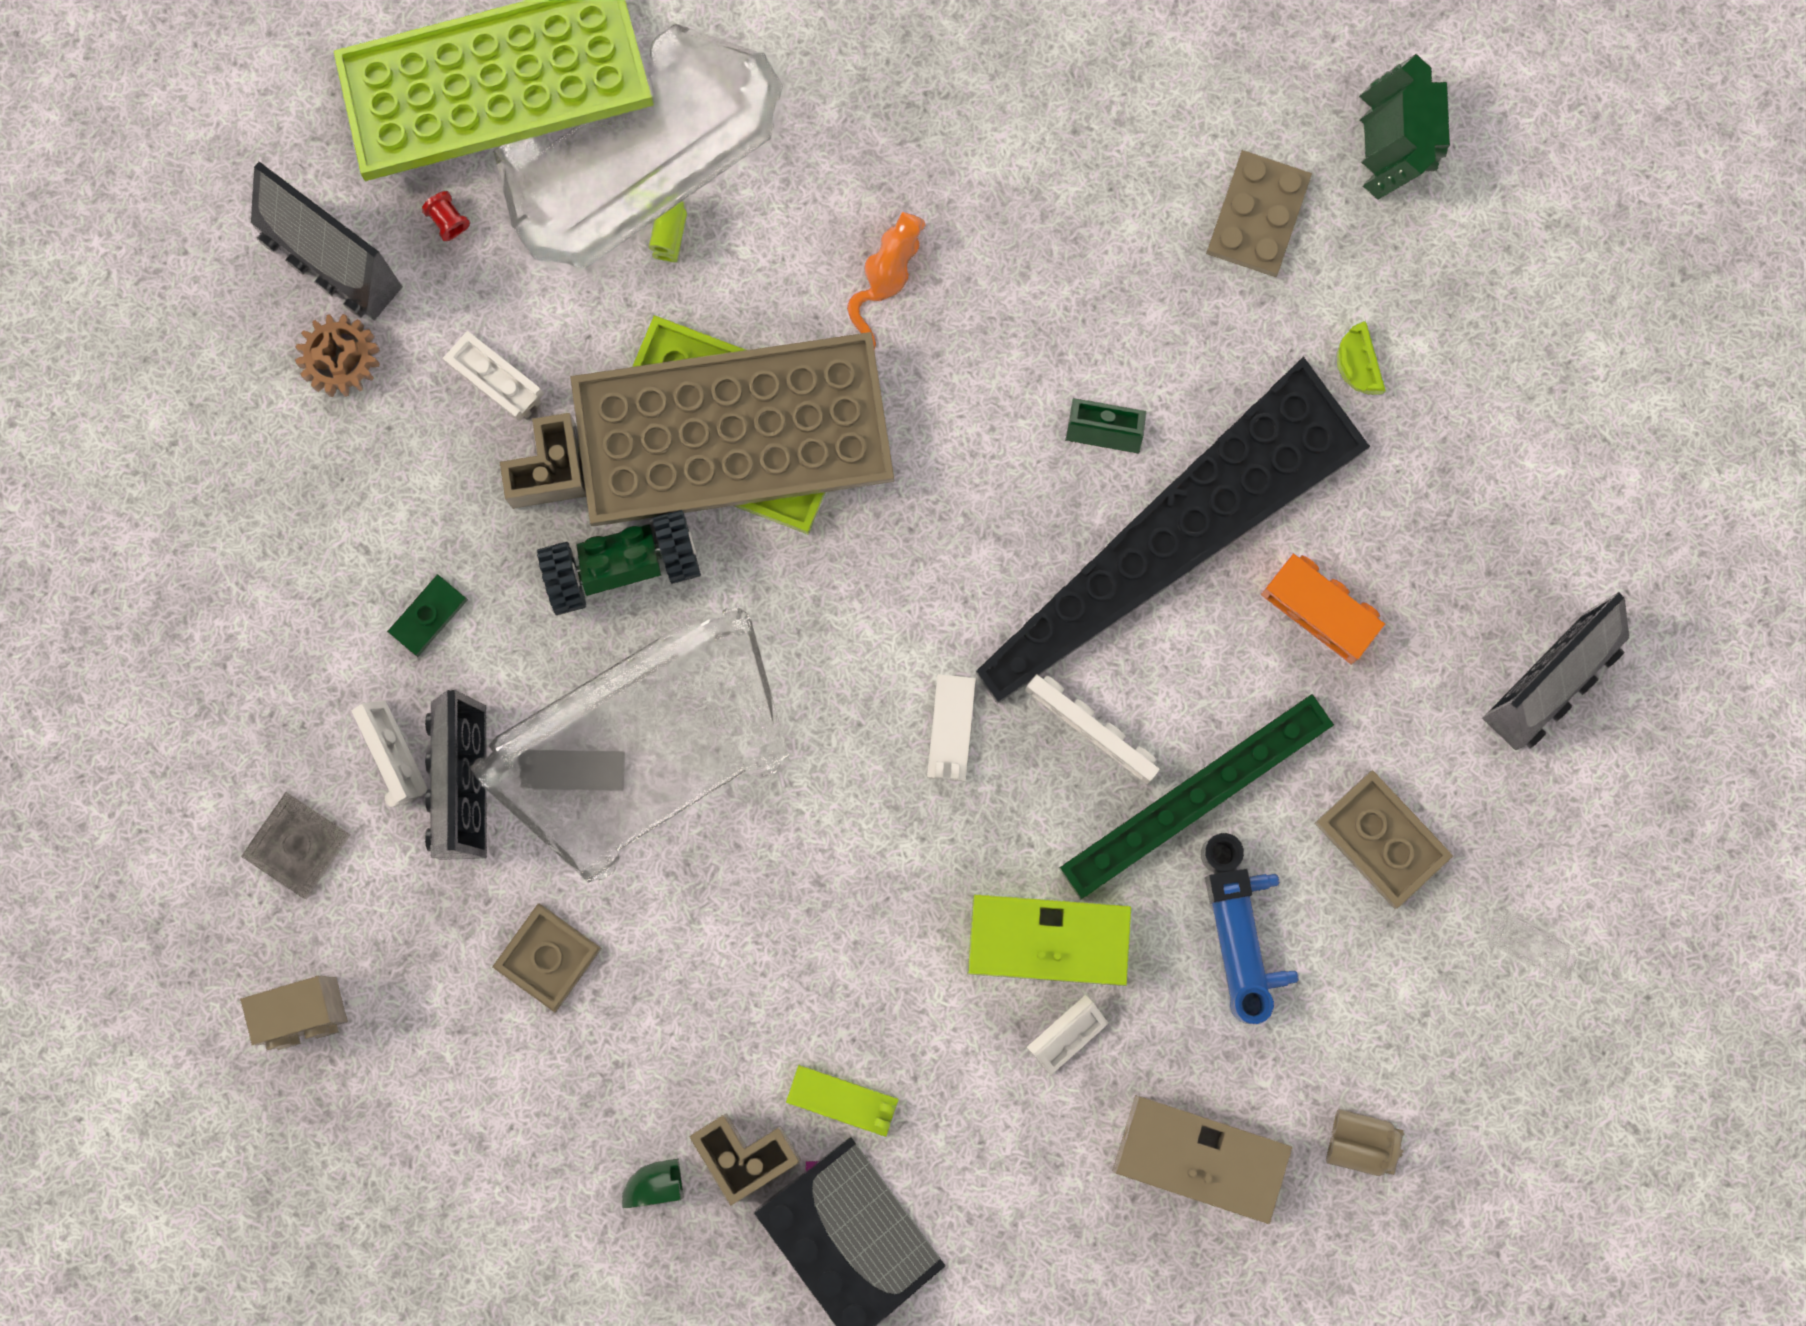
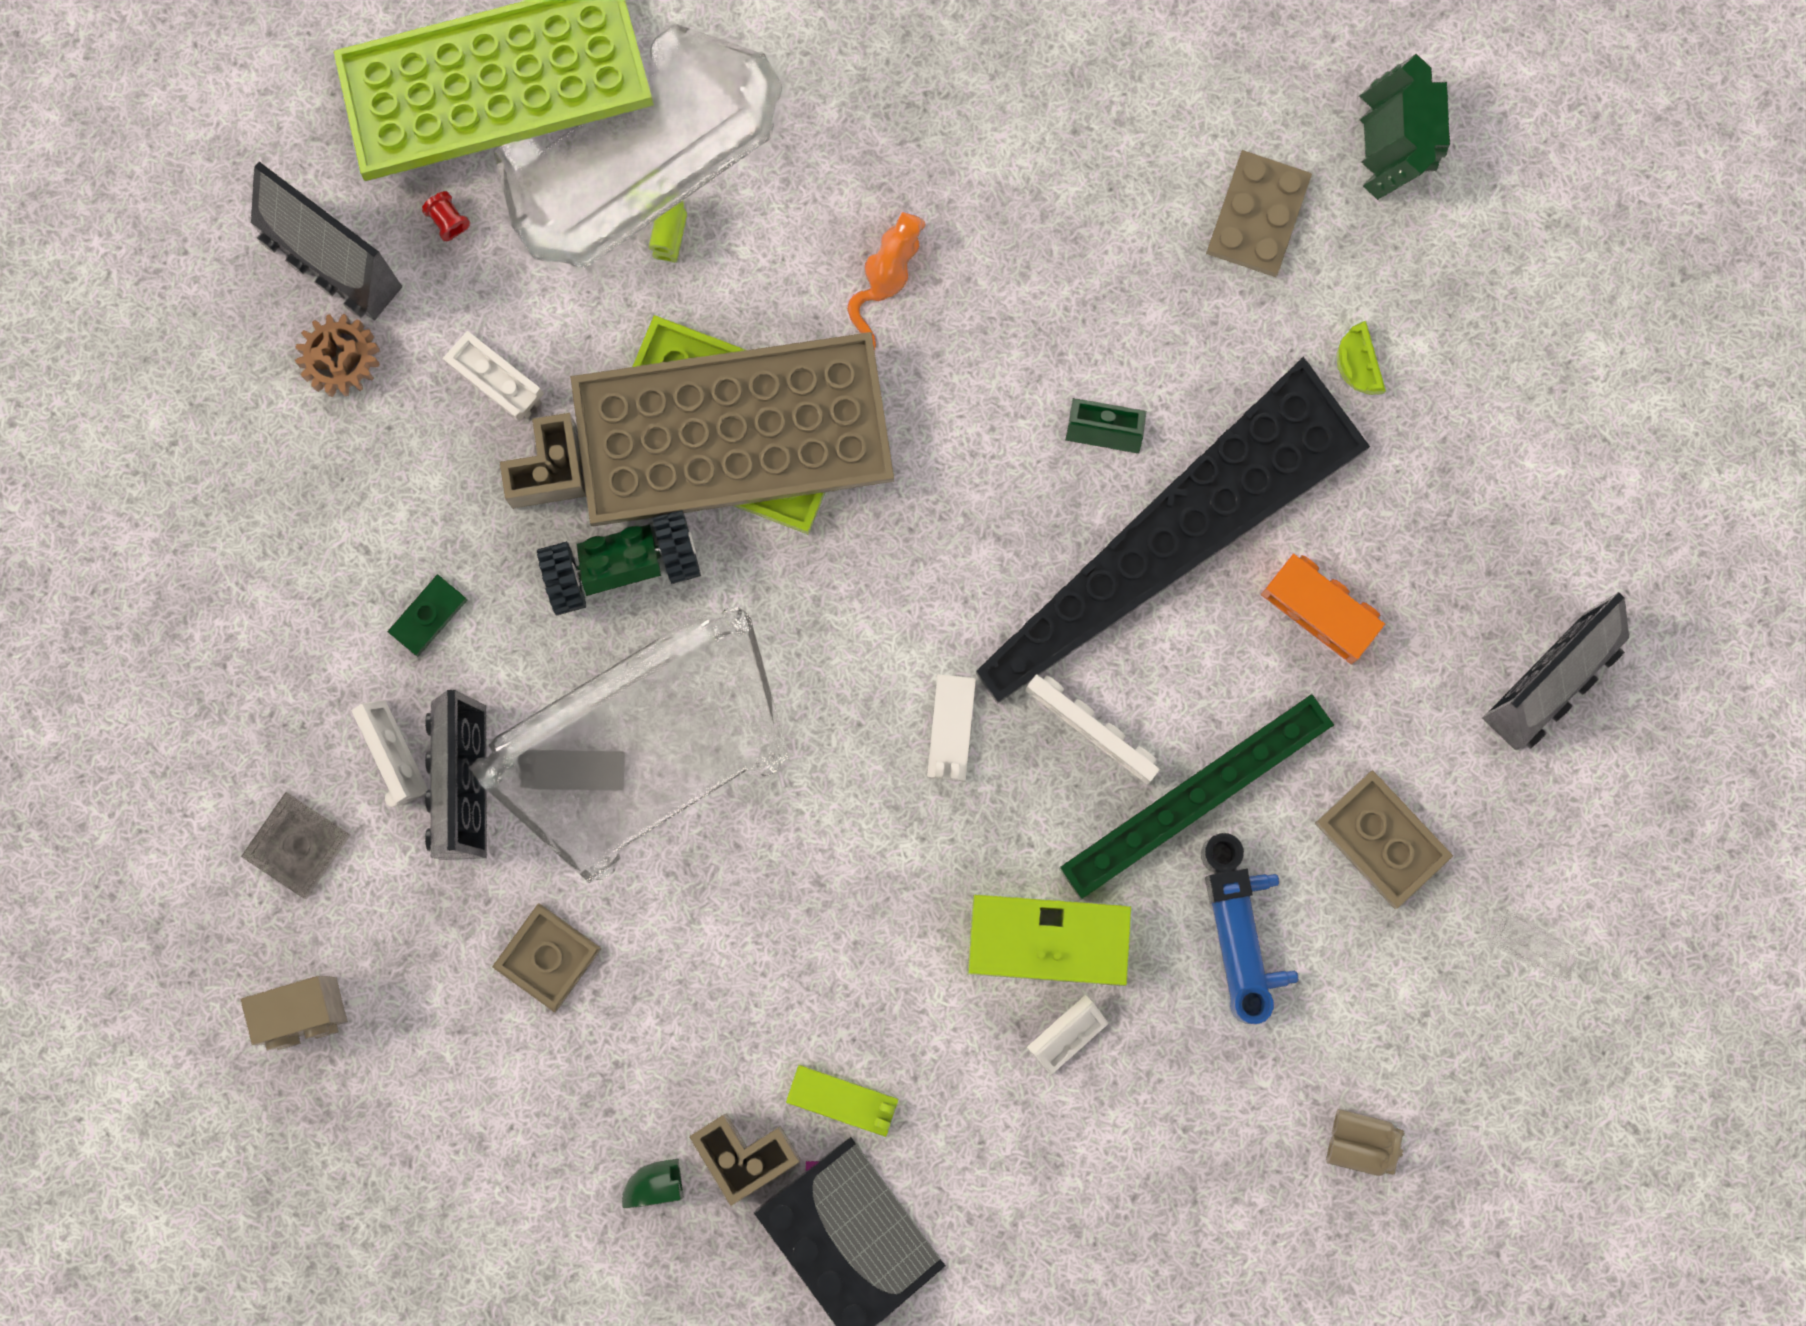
(1202, 1159): dark tan brick -> none

